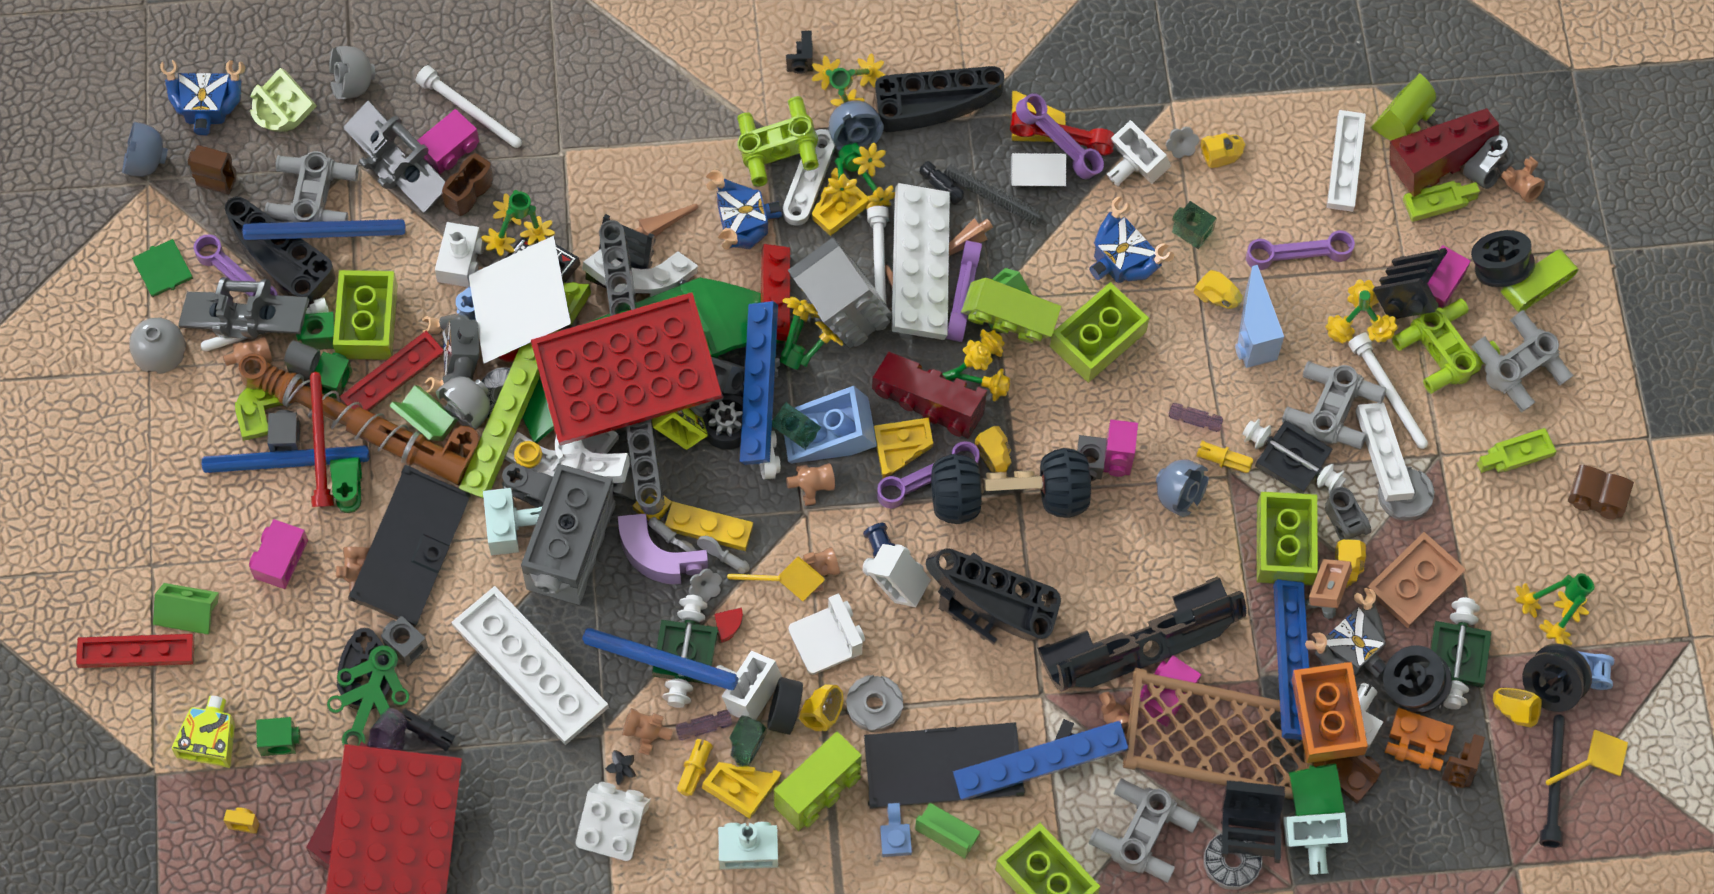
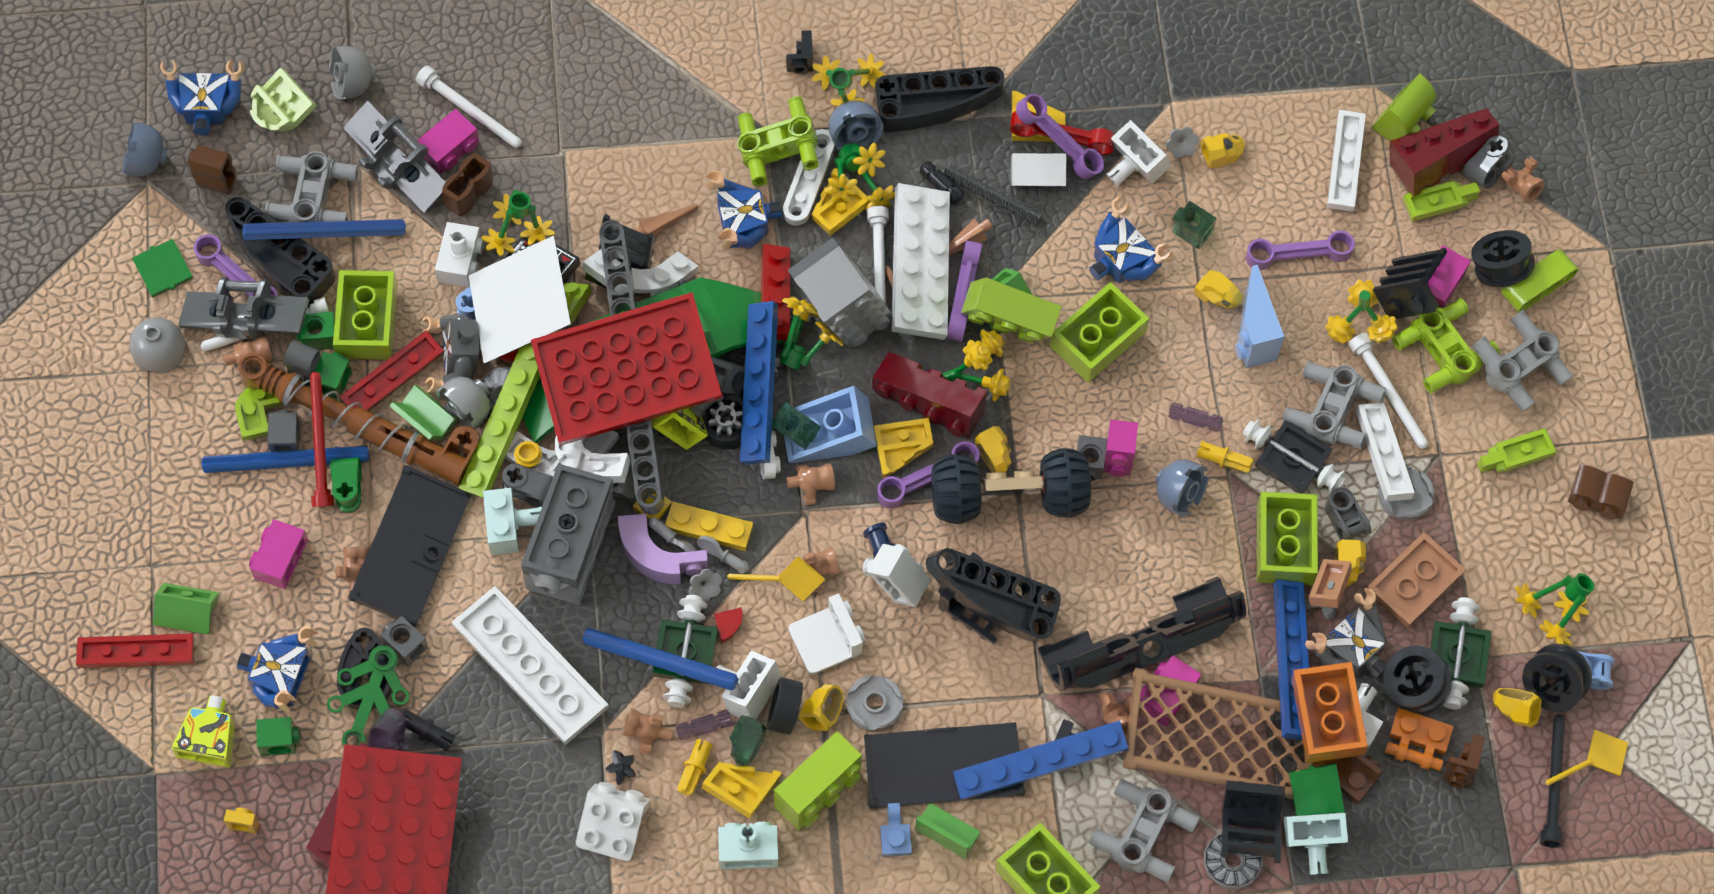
(279, 668): none -> torso

